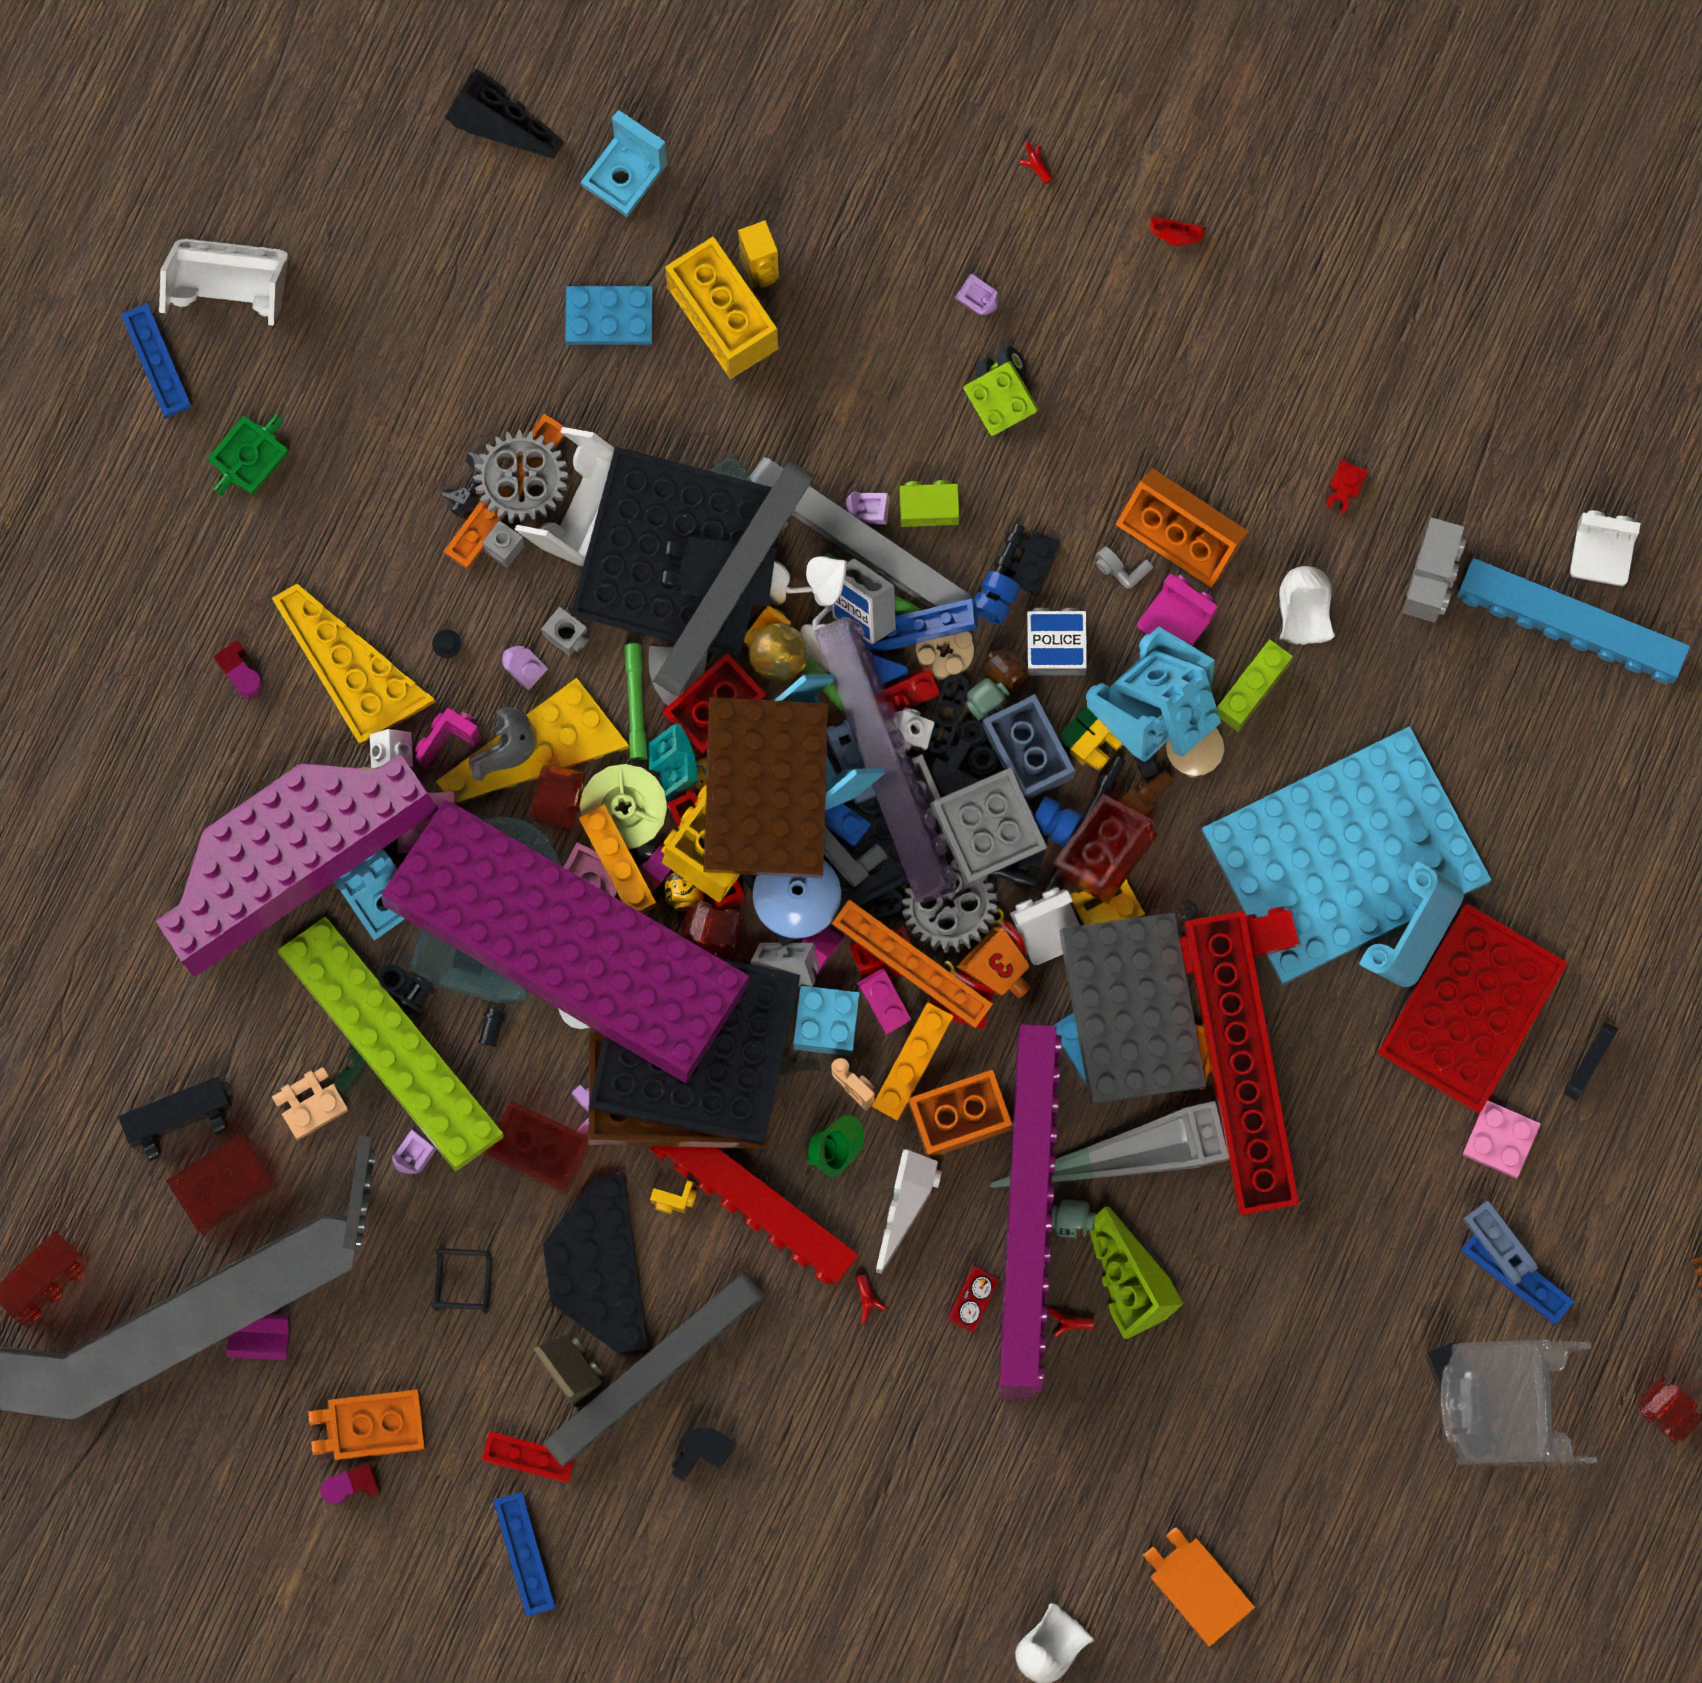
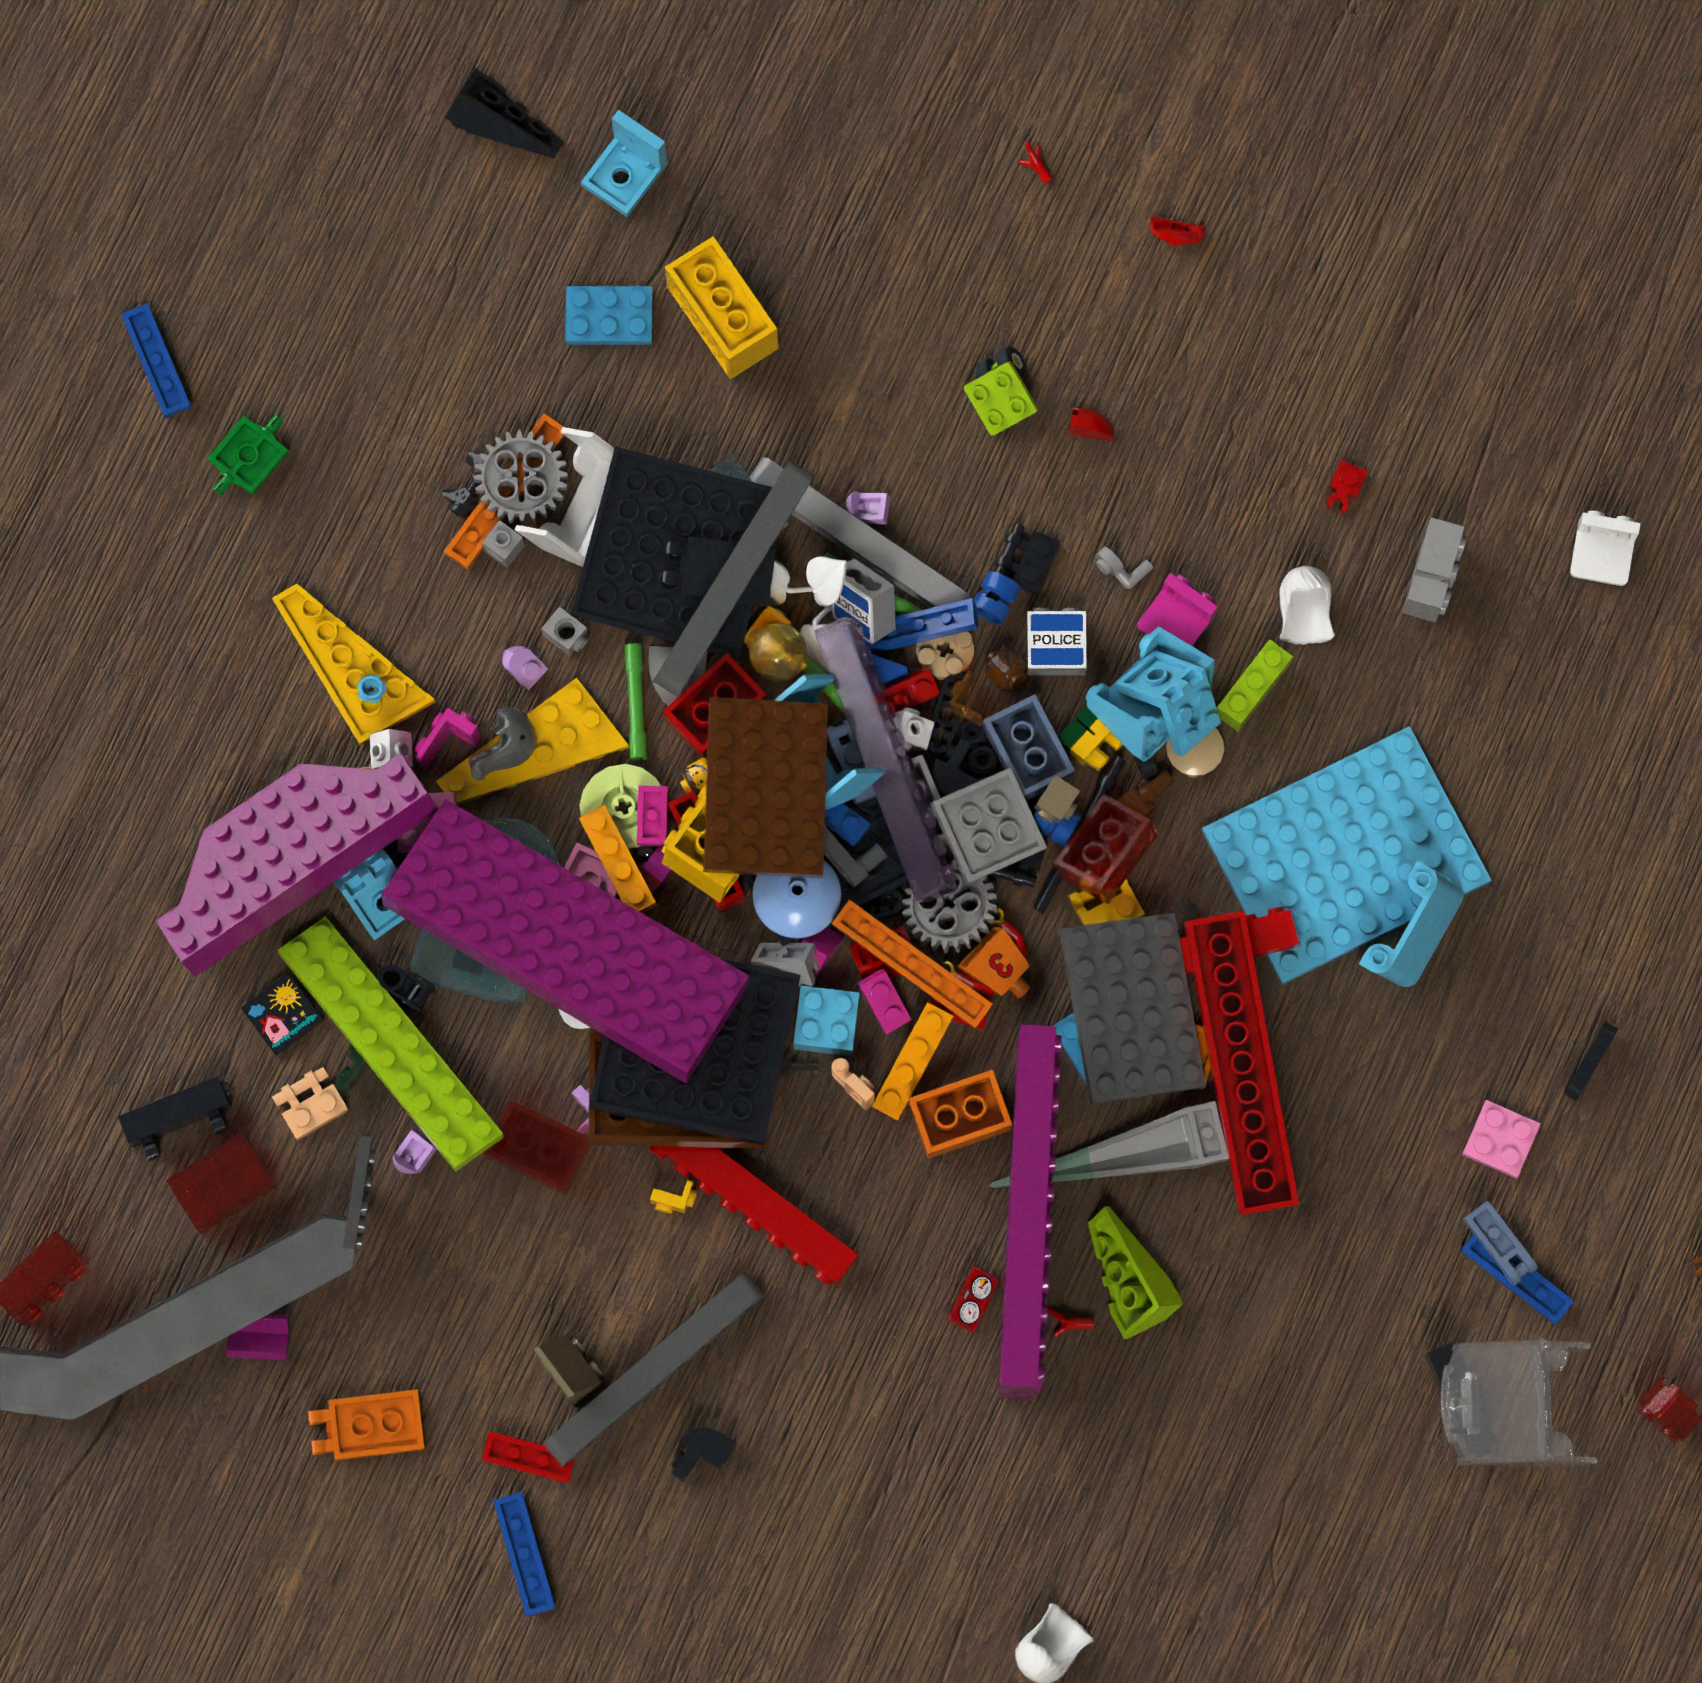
(224, 273): white windscreen -> none
(243, 679): leg -> none
(282, 1014): none -> black tile
(339, 1487): leg -> none
(371, 681): none -> medium azure plate
(437, 1304): black piece -> none
(446, 644): black plate -> none
(491, 1027): black pin -> none
(557, 796): clear red brick -> none
(595, 1267): black plate -> none
(652, 815): none -> dark pink plate
(675, 761): teal slope -> none
(681, 893): yellow head -> none
(713, 929): clear red brick -> none
(759, 254): yellow brick -> none
(836, 1146): green piece -> none
(867, 1297): red bar -> none
(912, 1189): white wedge -> none
(929, 504): lime brick -> none
(958, 694): none -> clear orange bracket
(978, 296): lavender plate -> none
(987, 699): sand green head -> none
(1041, 924): white bracket -> none
(1057, 801): none -> dark tan brick
(1072, 1219): sand green head -> none
(1090, 424): none -> red brick
(1181, 527): orange slope -> none
(1198, 1588): orange tile -> none
(1472, 1008): red plate -> none
(1573, 621): dark azure brick -> none

